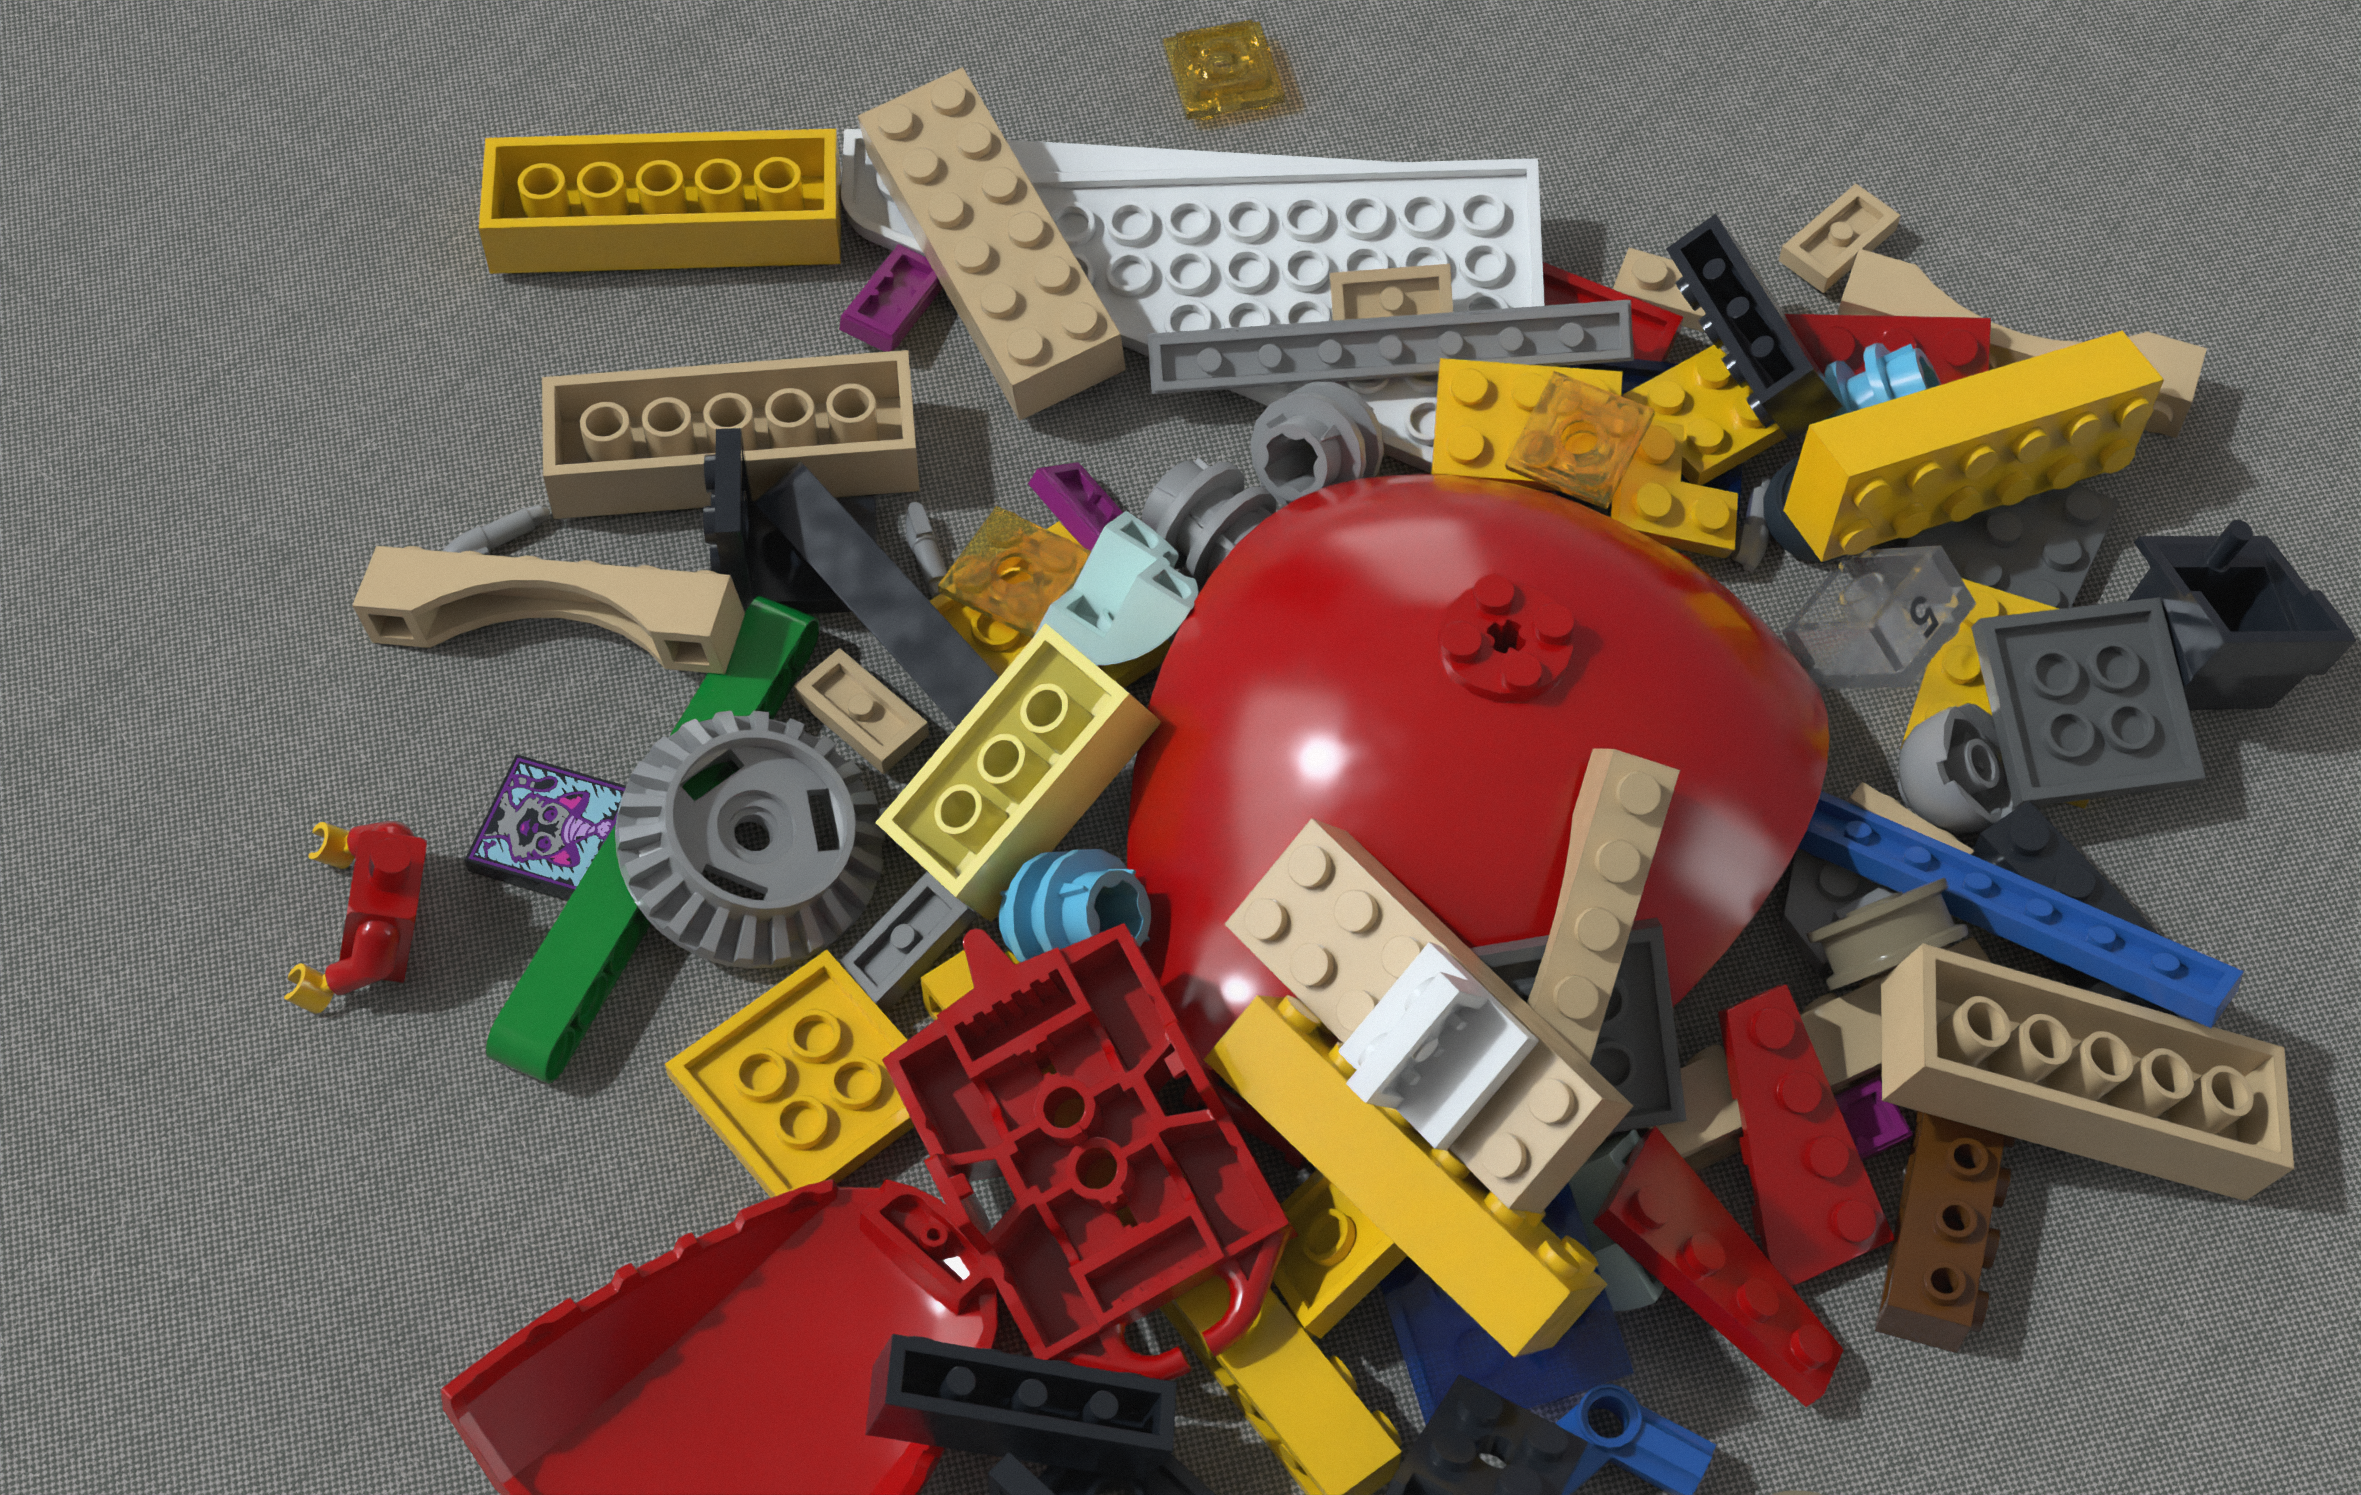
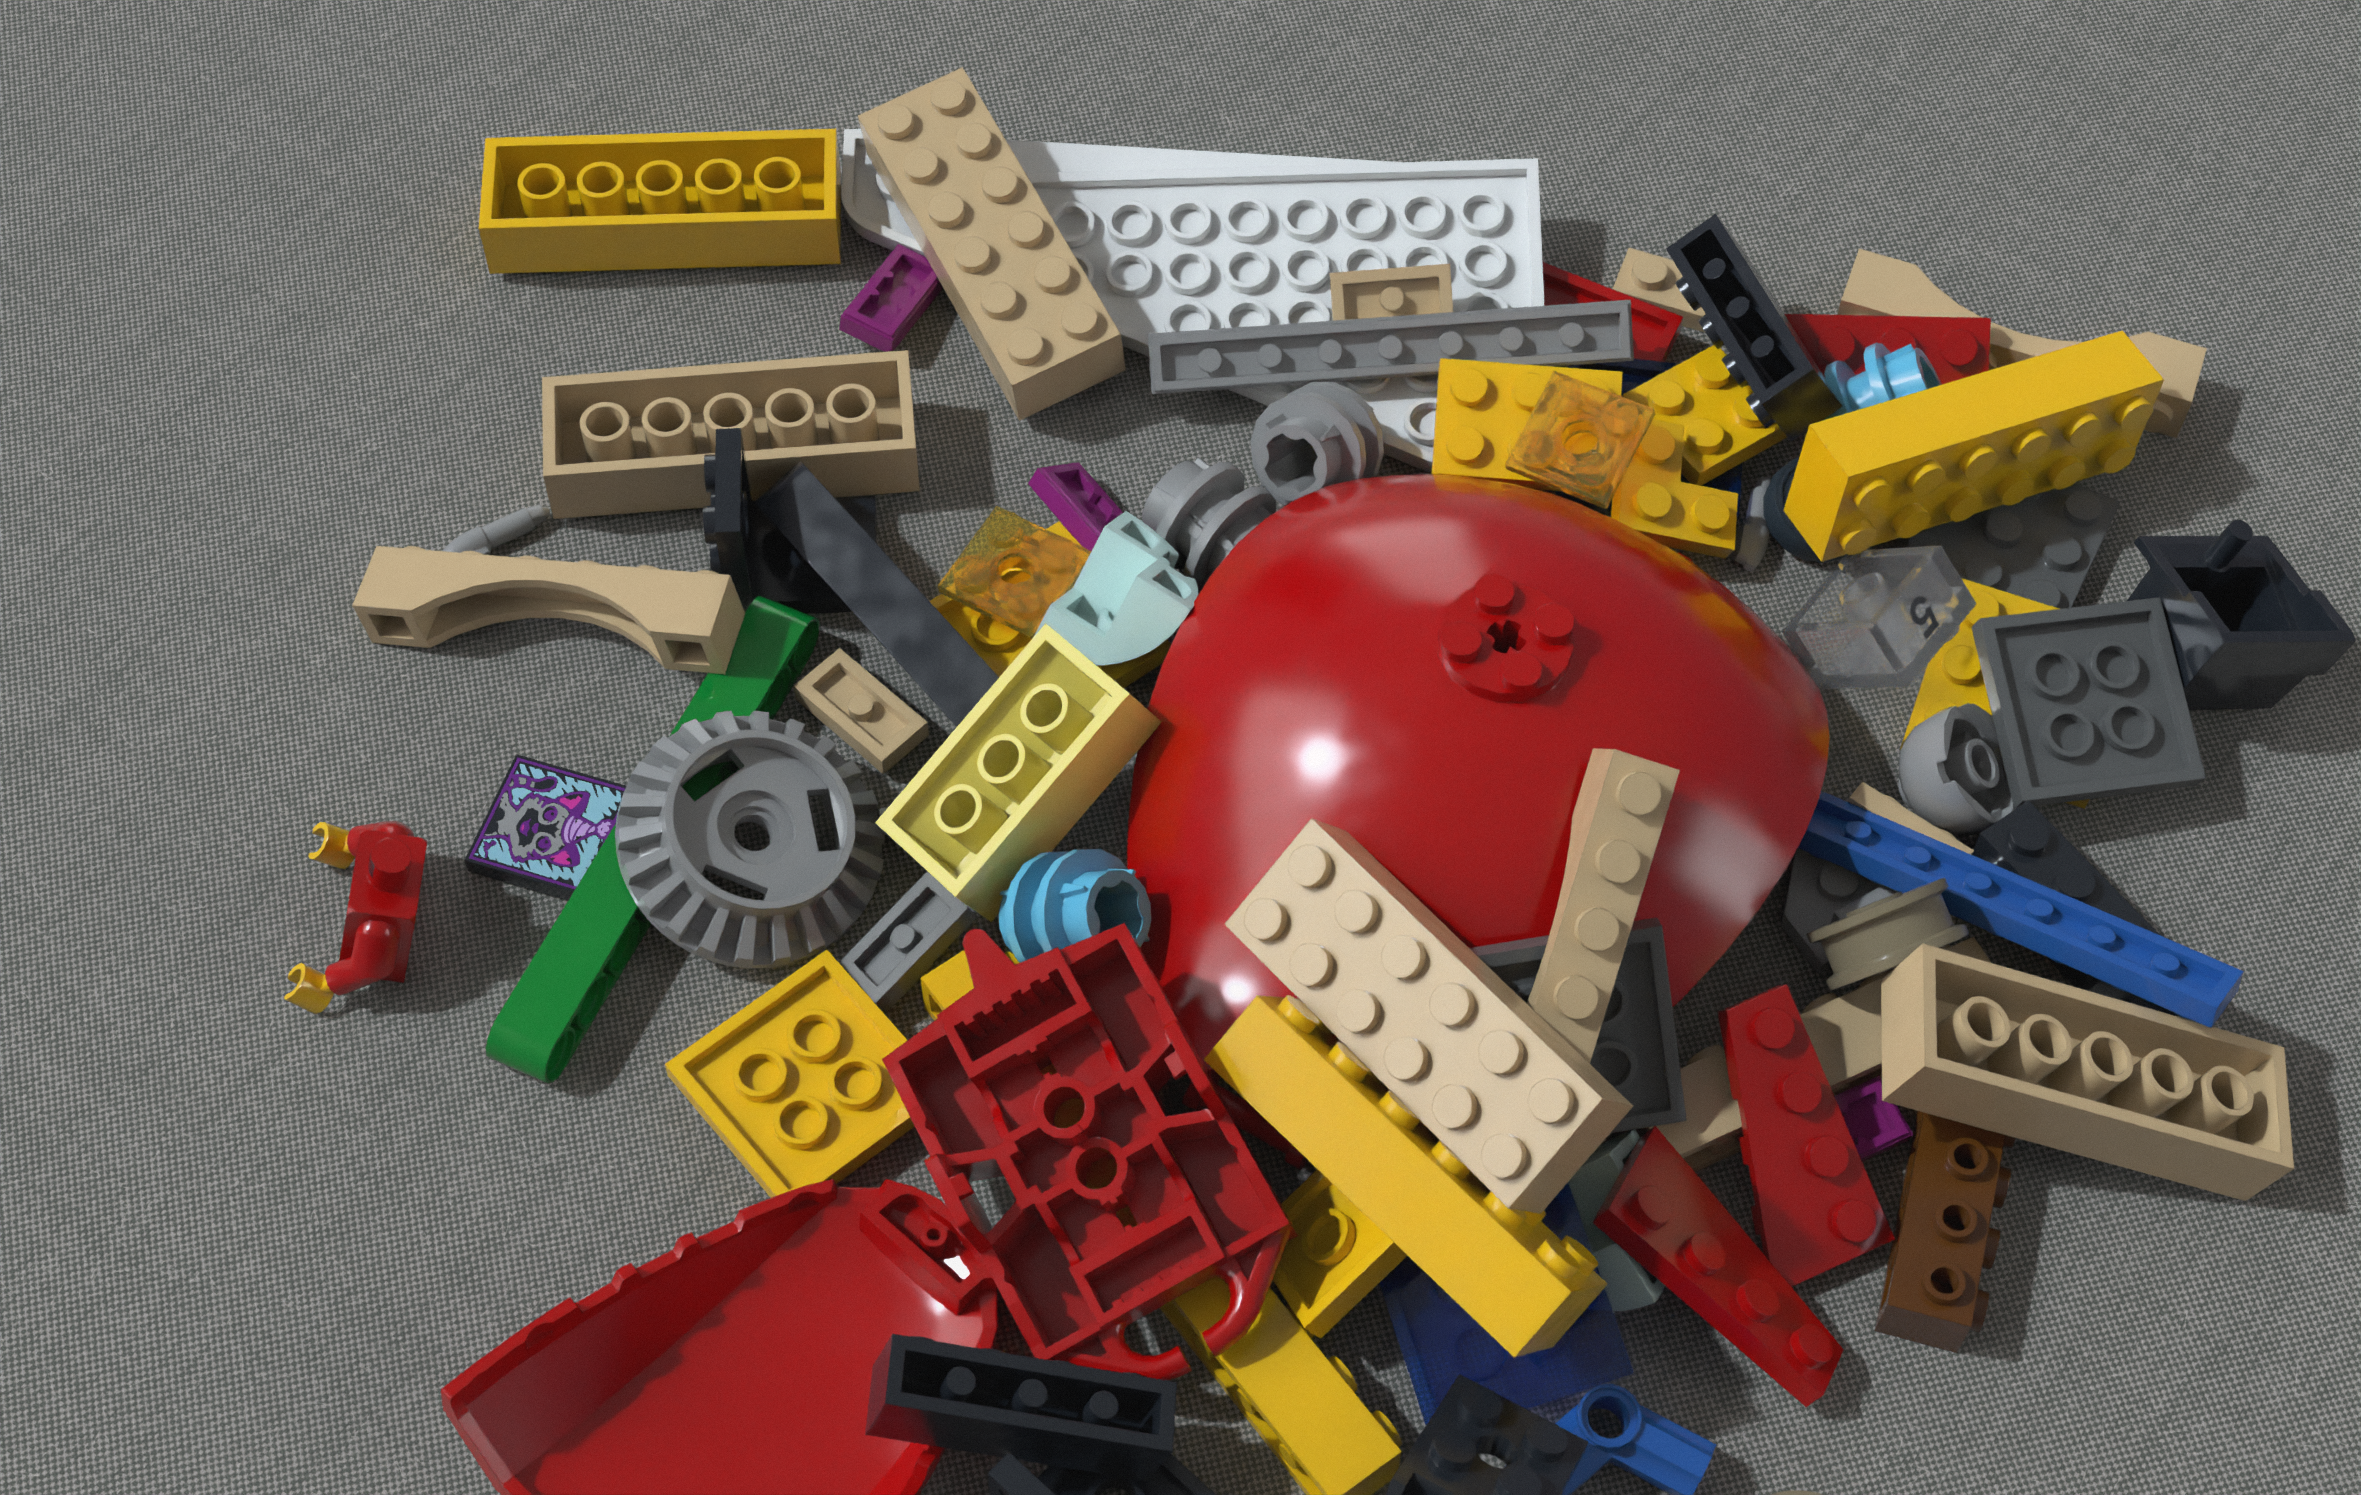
(924, 546): light grey piece -> none
(1215, 90): clear yellow piece -> none
(1436, 1047): white bracket -> none
(1831, 241): tan plate -> none

